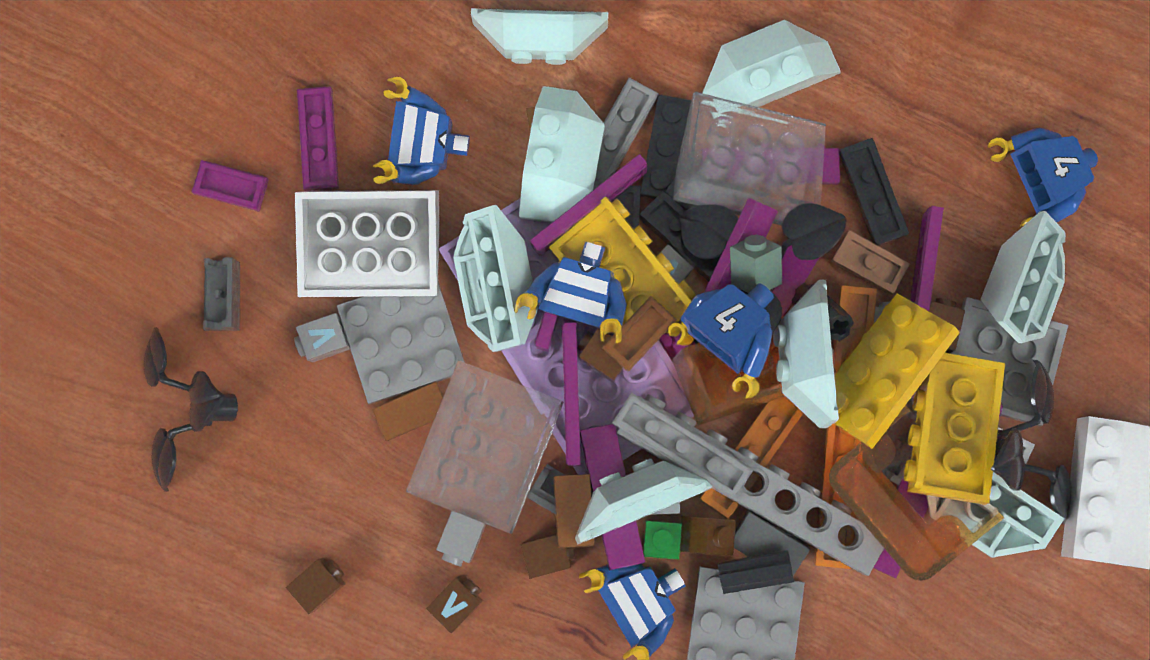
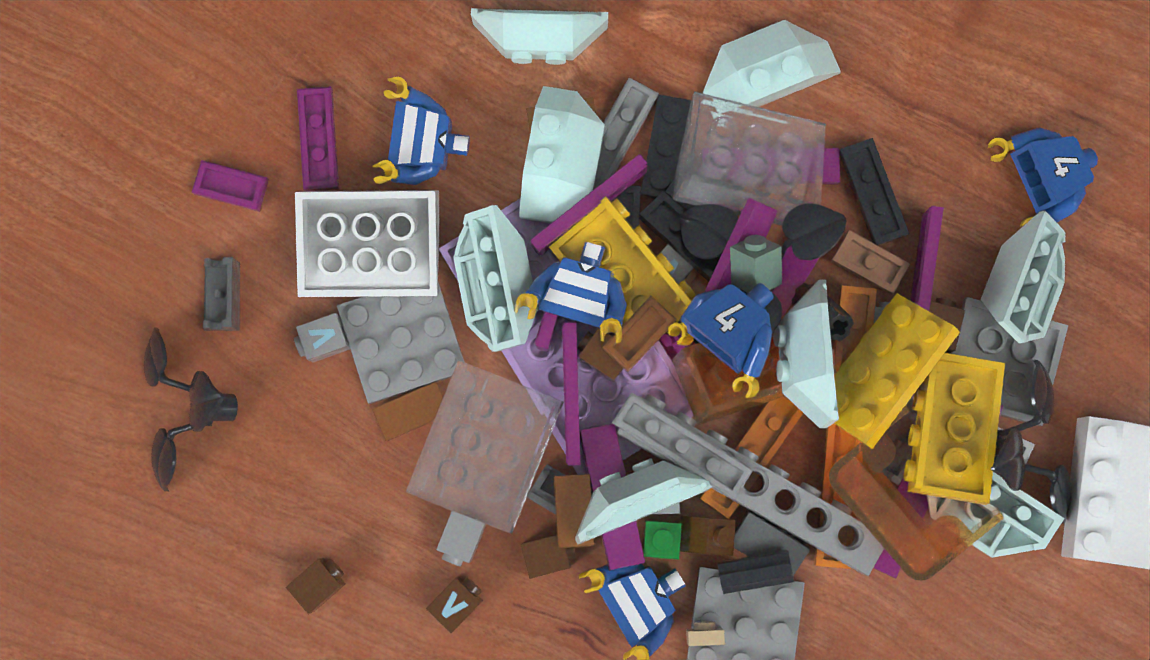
(705, 634): none -> tan plate

